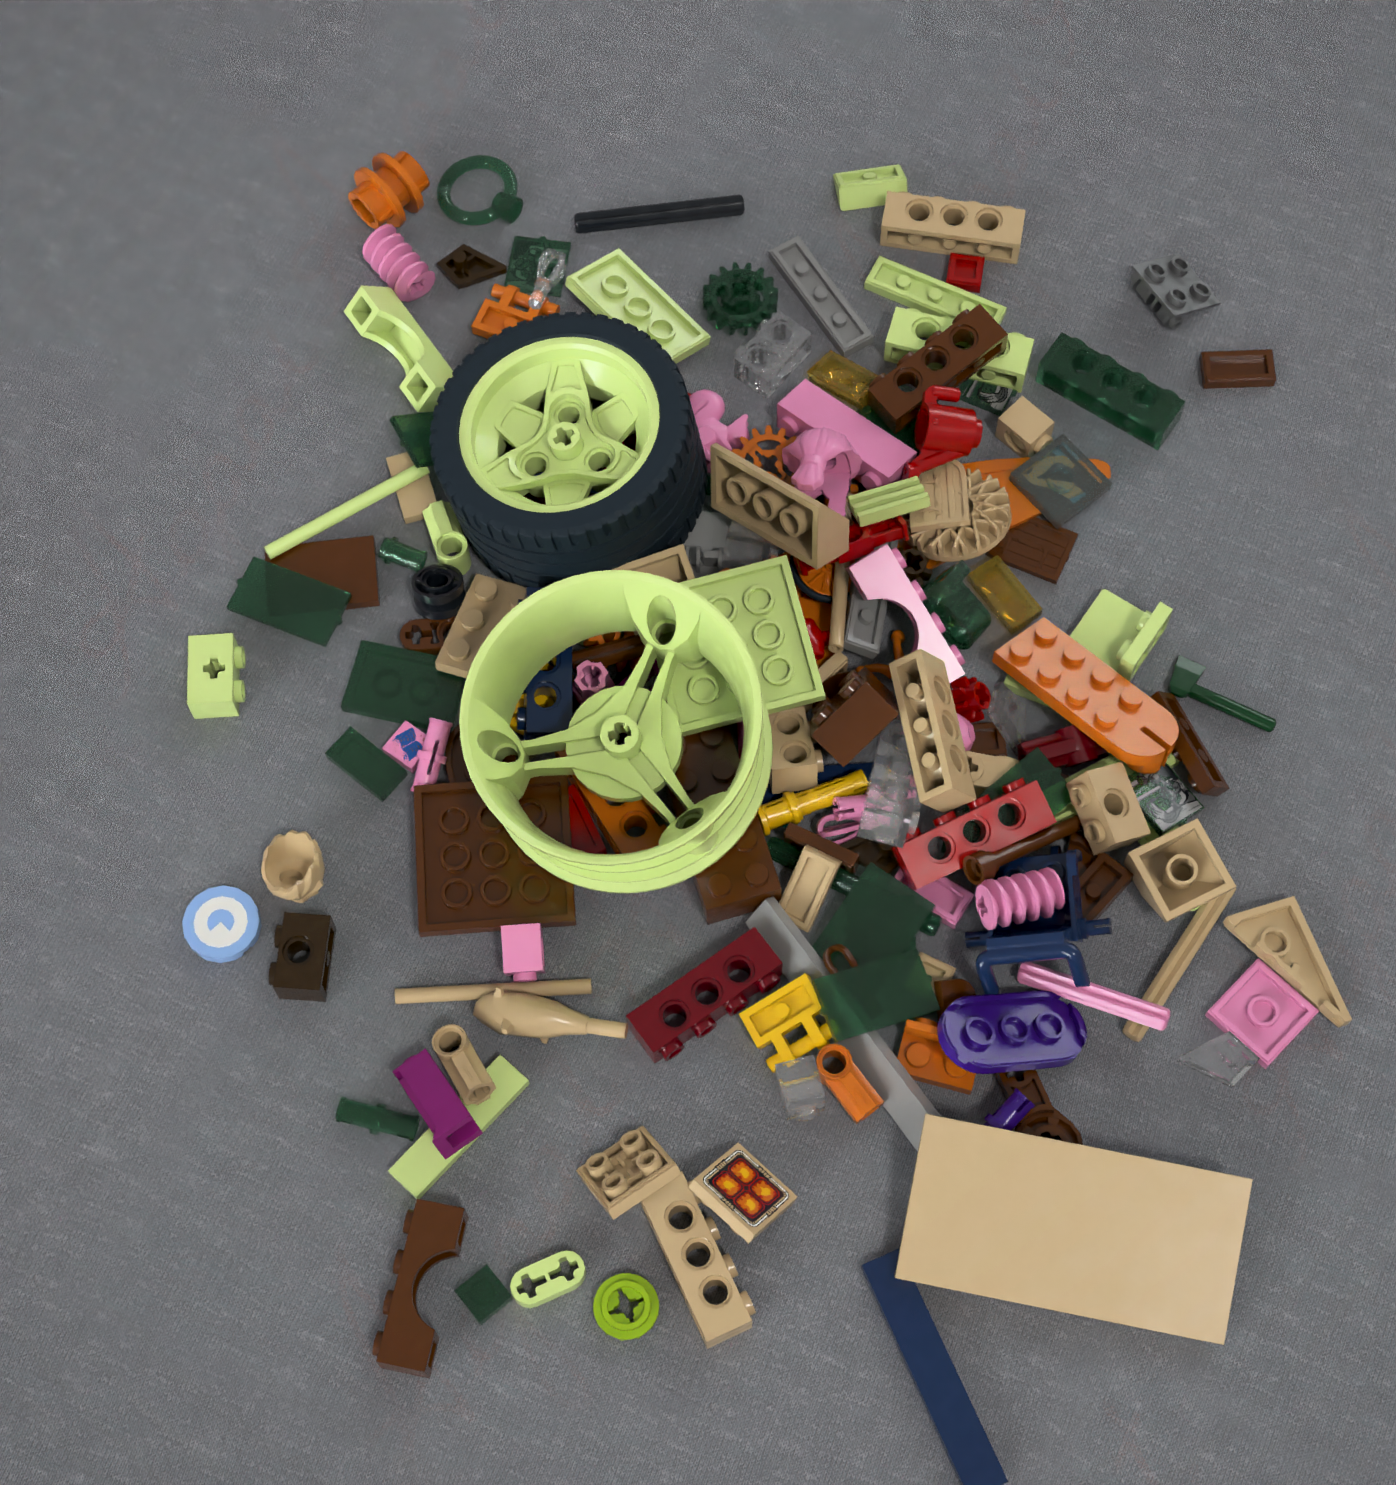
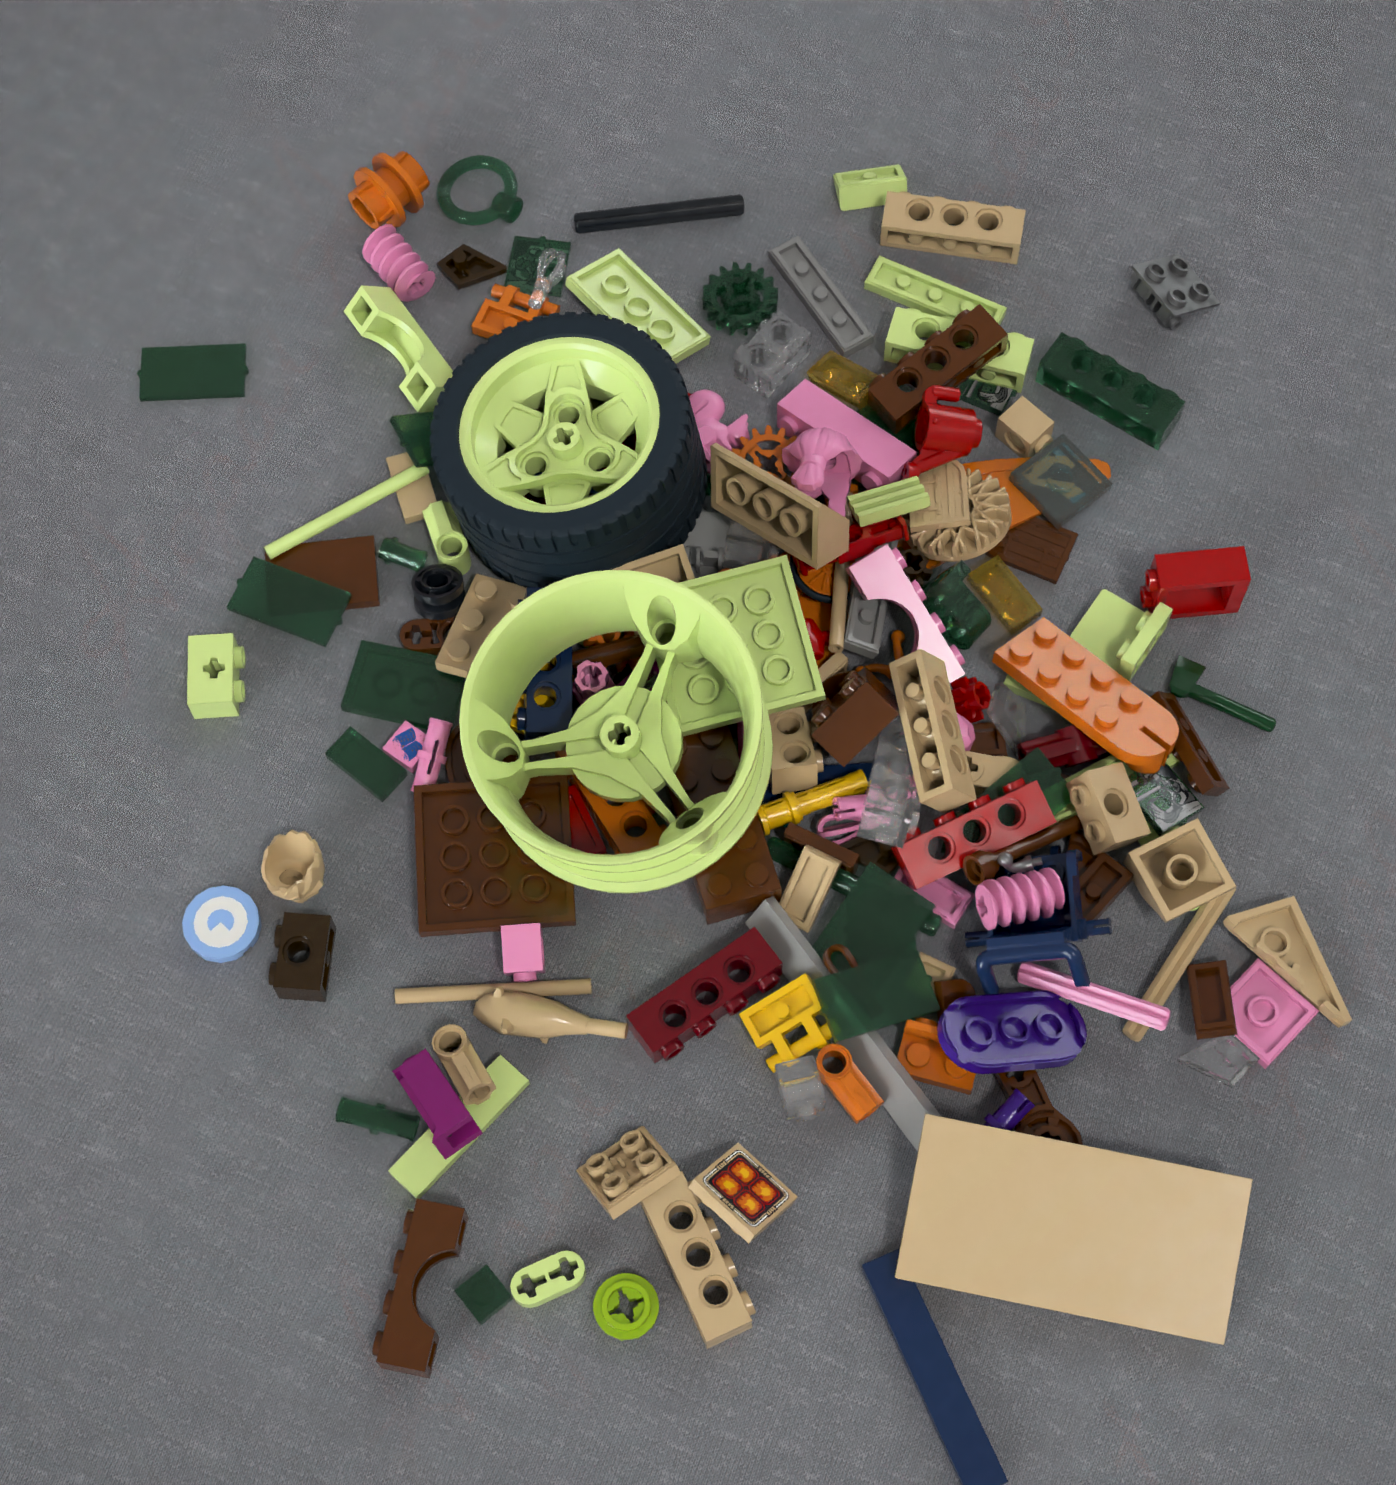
(193, 372): none -> clear green piece
(965, 272): red tile -> none
(1018, 866): none -> flat silver piece
(1197, 582): none -> red window
(1211, 999): none -> reddish brown tile
(1237, 369): reddish brown tile -> none

